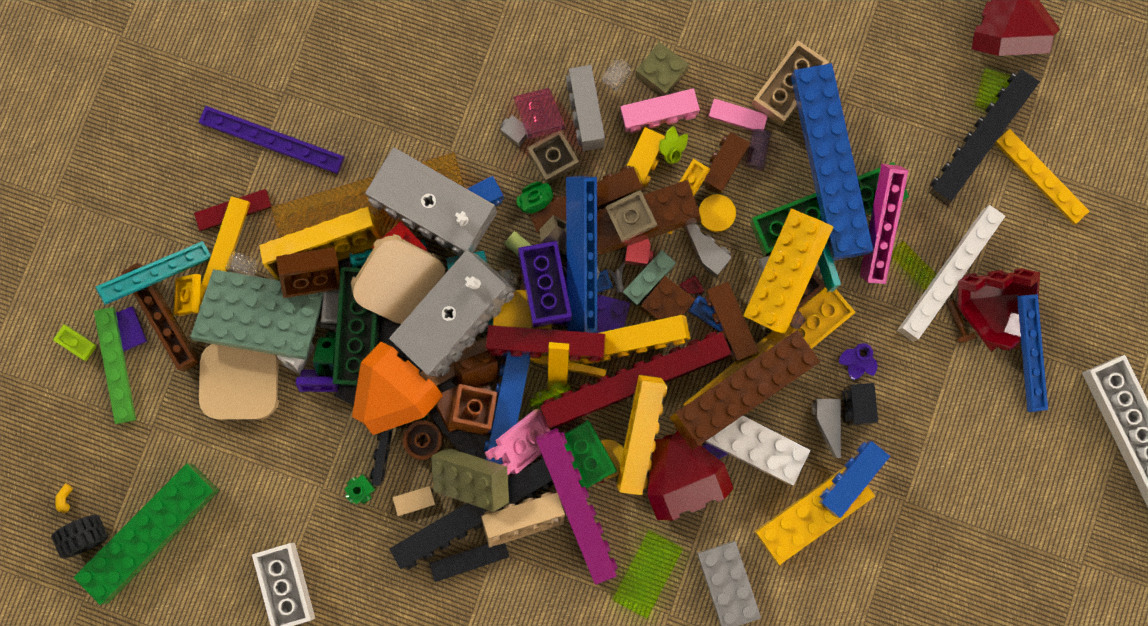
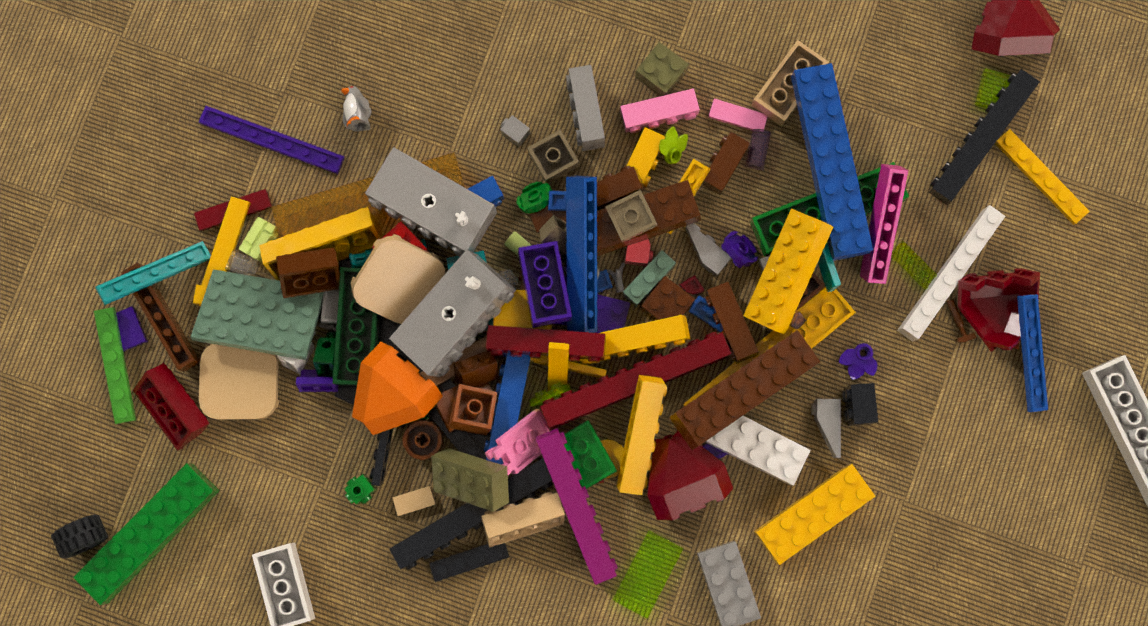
(60, 499): yellow arm -> none
(75, 342): lime plate -> none
(170, 406): none -> dark red slope
(187, 295): yellow tile -> none
(260, 233): none -> yellowish green brick
(355, 110): none -> light grey animal
(539, 113): clear pink tile -> none
(557, 201): none -> blue tile
(616, 74): clear brick -> none
(717, 213): yellow tile -> none
(739, 249): none -> dark purple plate
(854, 479): blue brick -> none

